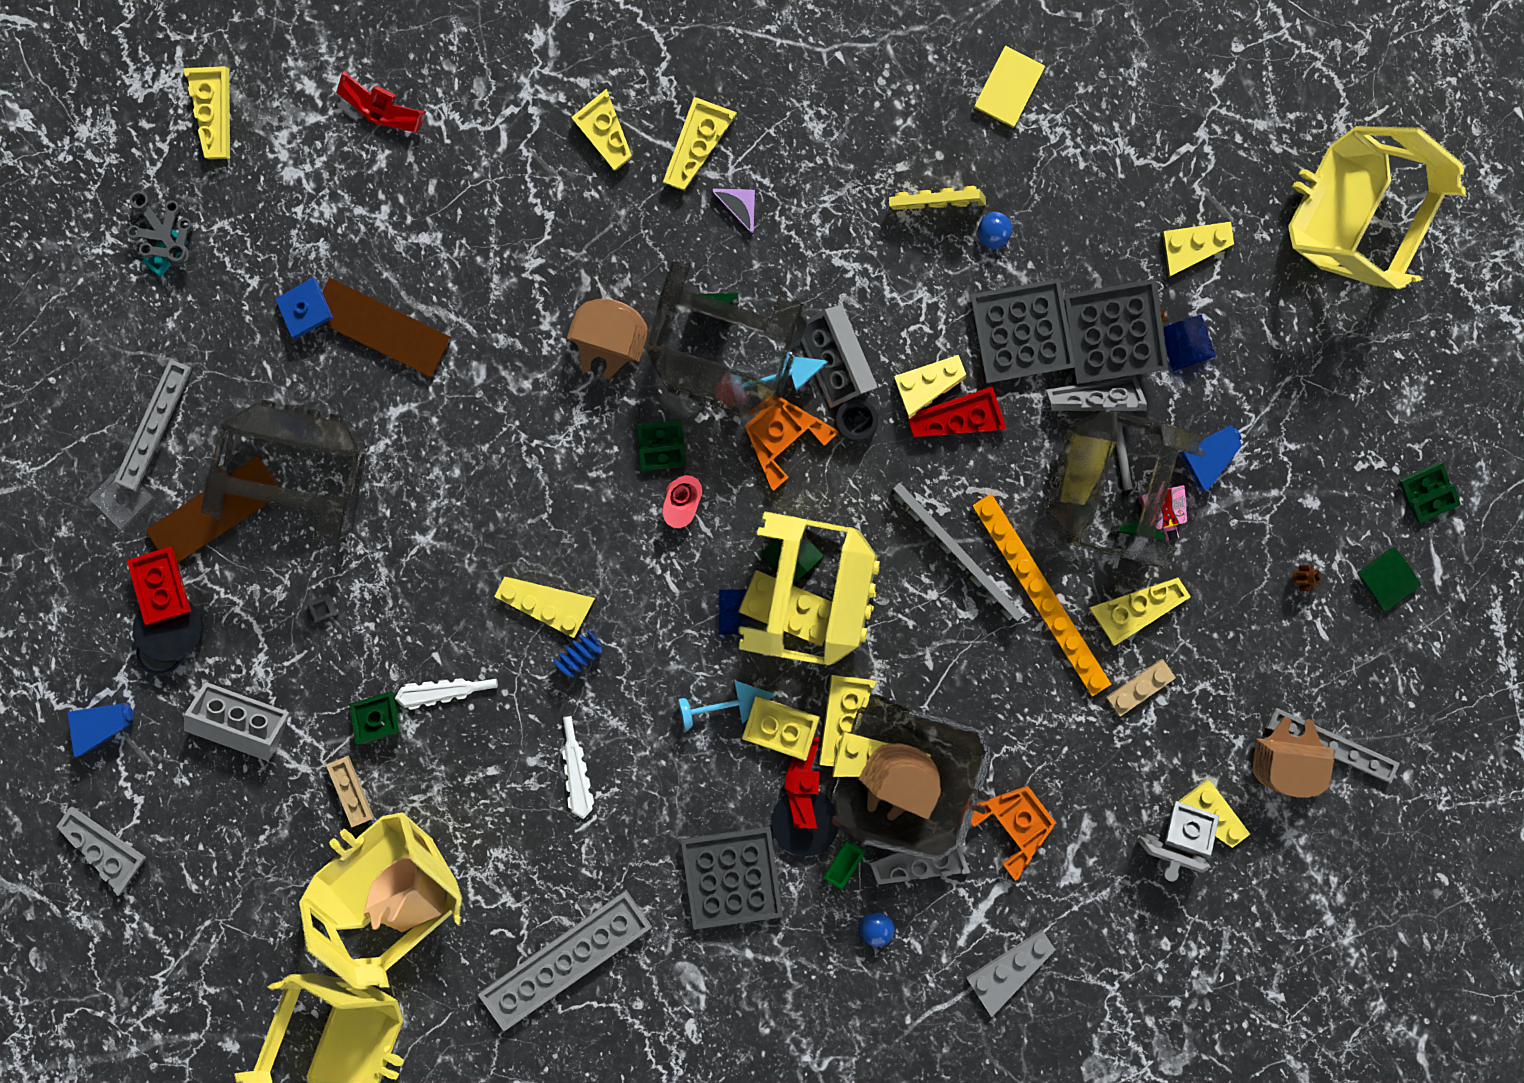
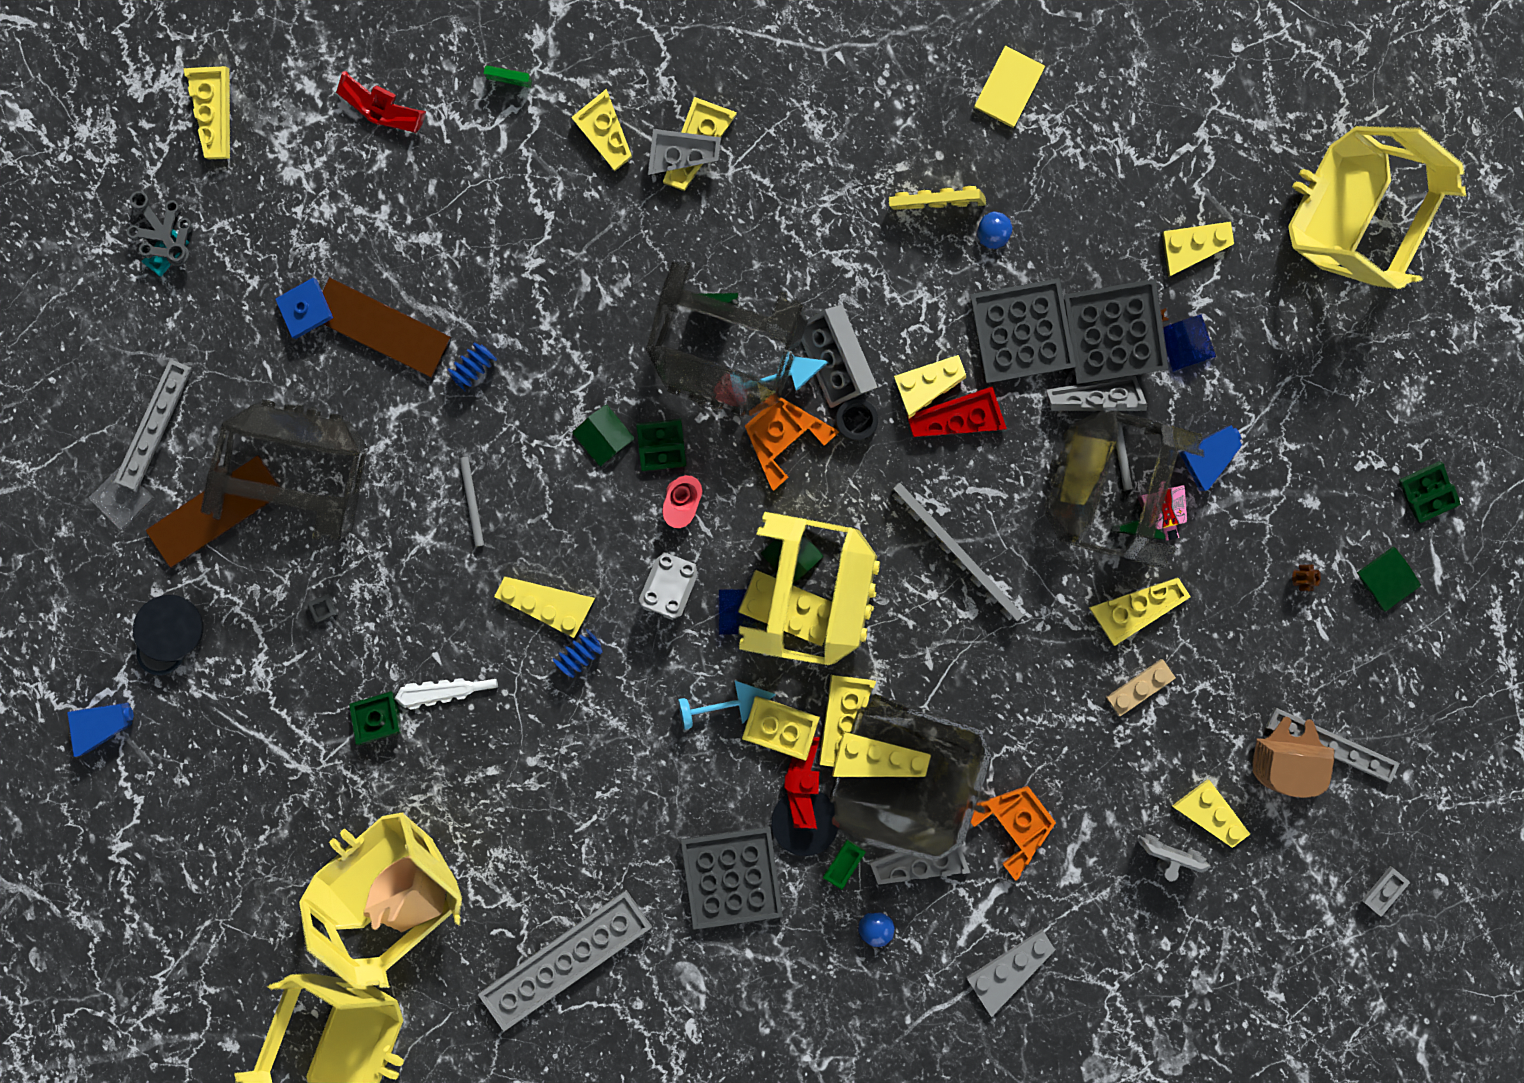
(106, 852): light grey wing -> none
(158, 586): red plate -> none
(235, 721): light grey slope -> none
(350, 791): tan plate -> none
(471, 365): none -> blue piece
(471, 501): none -> light grey bar
(507, 76): none -> green tile
(577, 783): white sword -> none
(603, 435): none -> dark green slope
(608, 331): medium nougat piece -> none
(668, 586): none -> shield
(680, 150): none -> light grey wing
(740, 204): tile -> none
(902, 778): medium nougat piece -> none
(1041, 594): light orange plate -> none
(1191, 829): plate -> none
(1385, 891): none -> light grey plate

